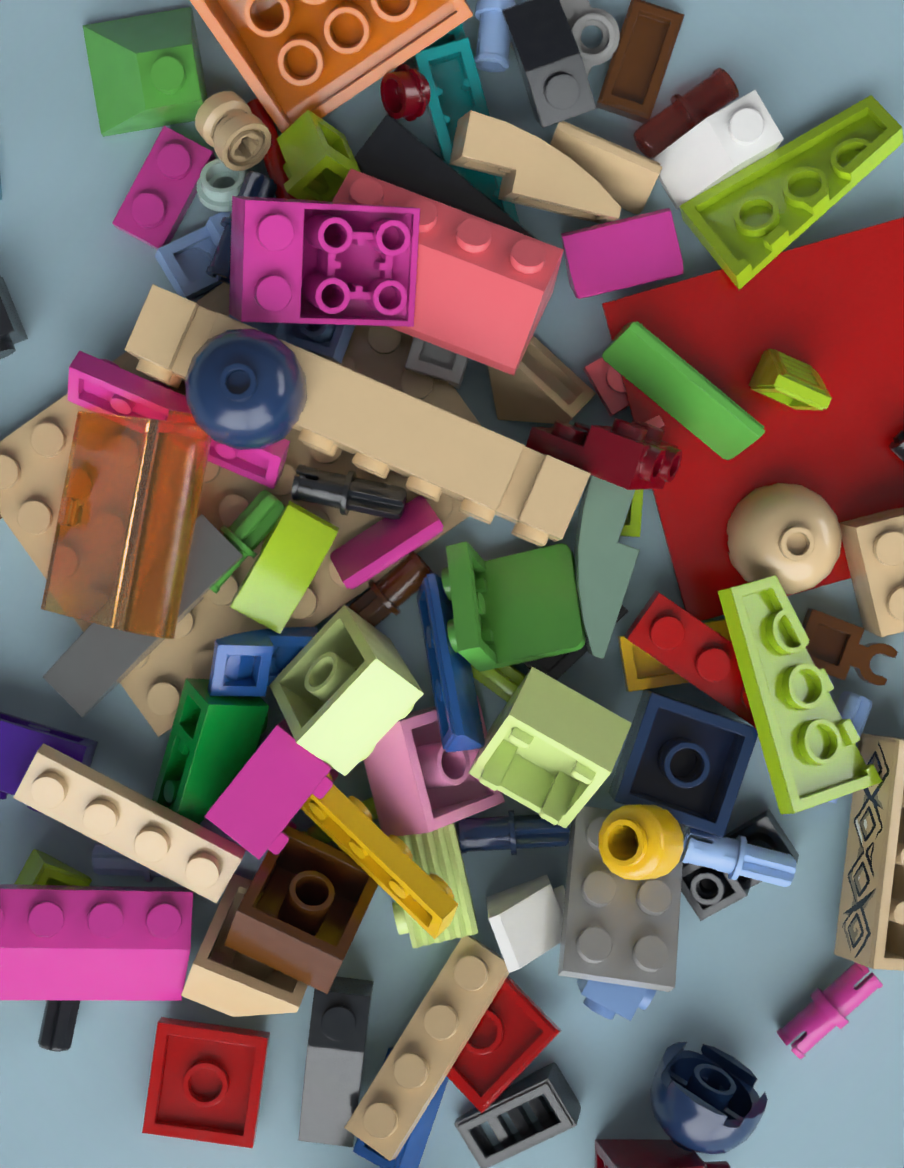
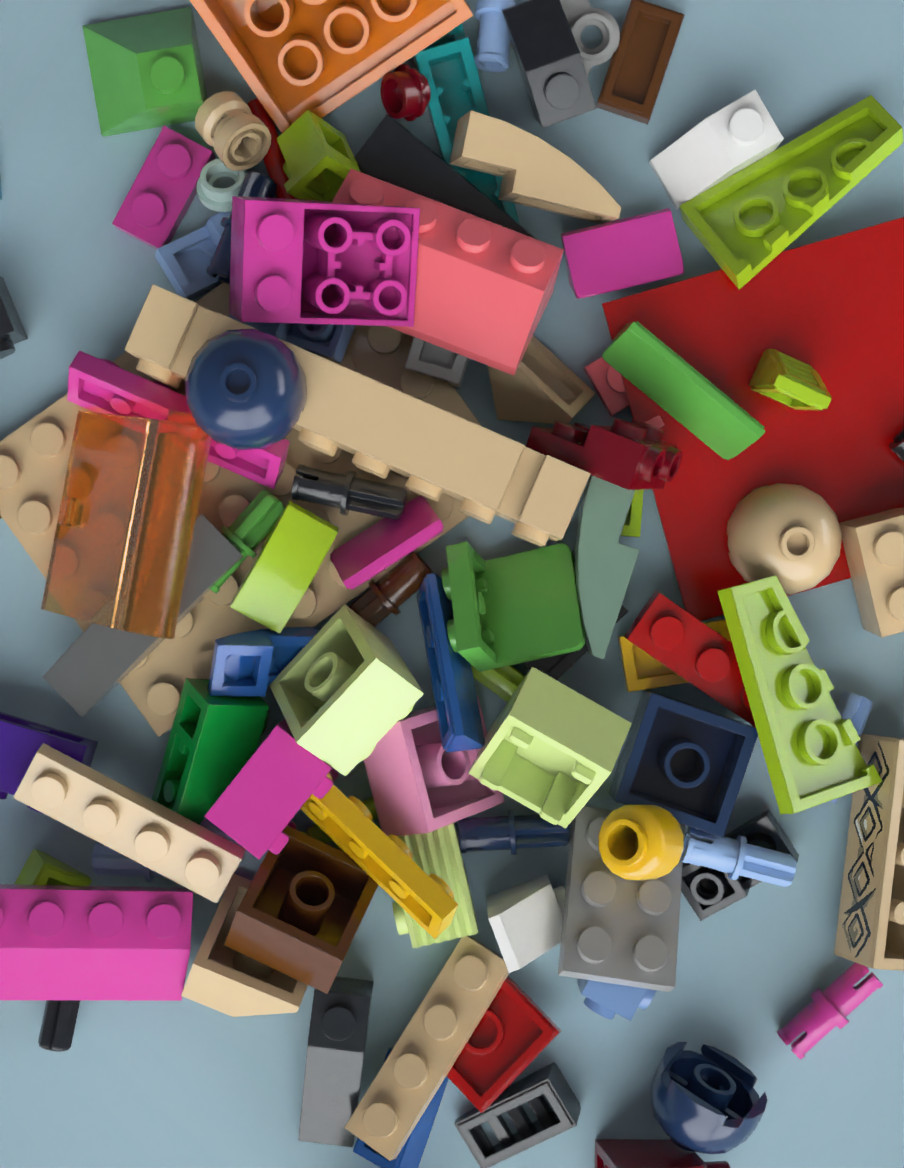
(206, 1082): red plate -> none
(619, 170): tan slope -> none
(685, 113): clear red axle -> none
(837, 647): reddish brown plate -> none

